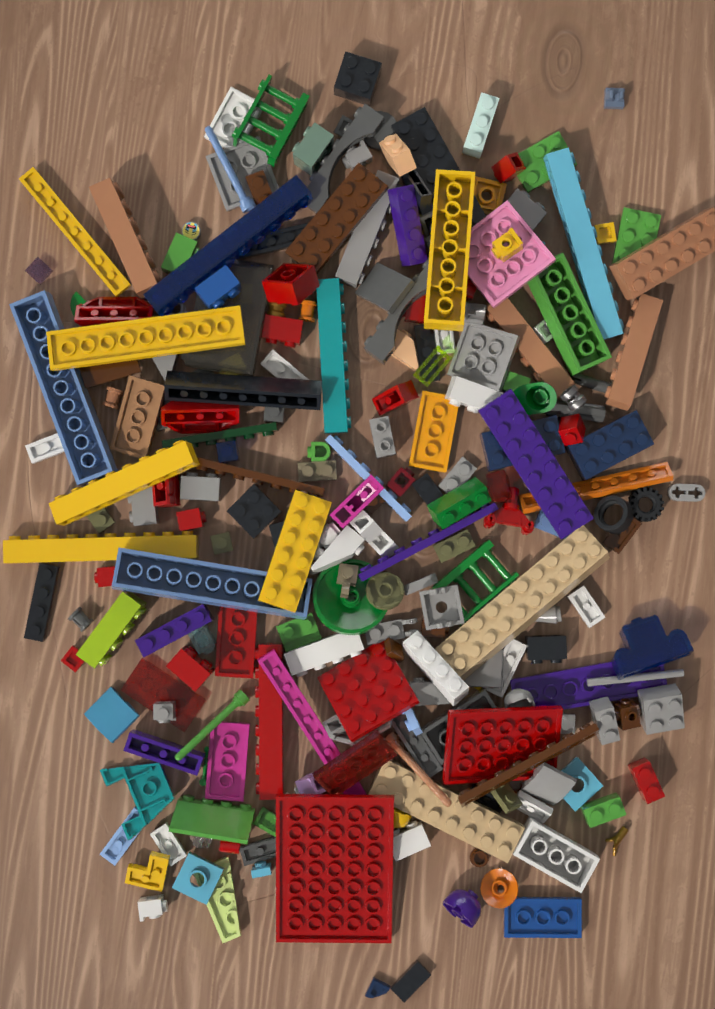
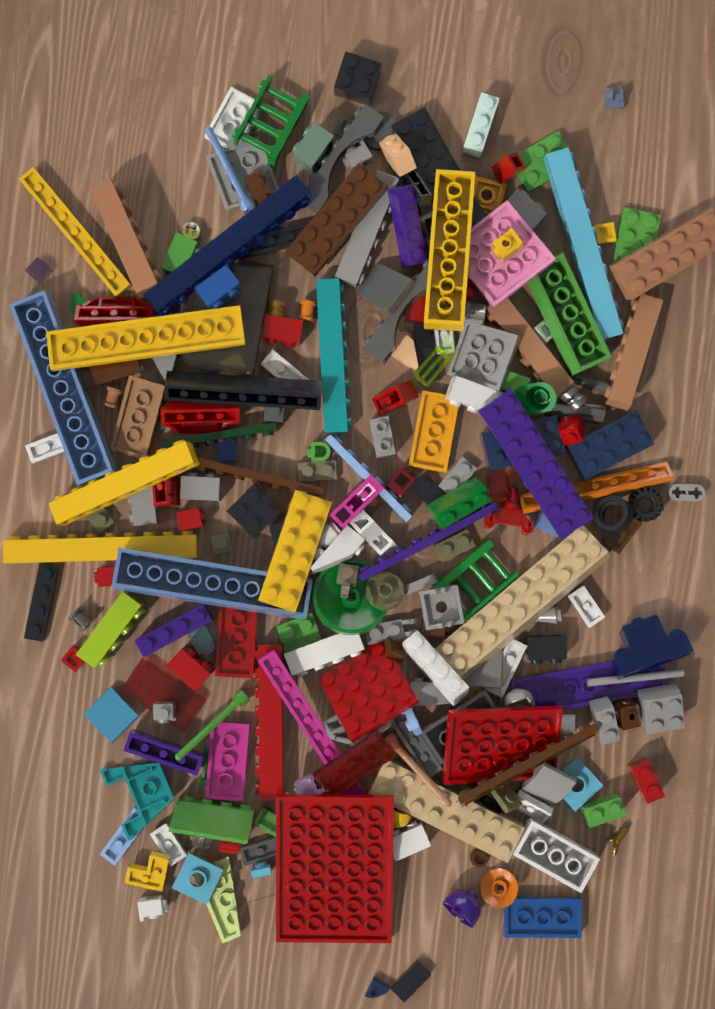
(290, 283): red brick -> none

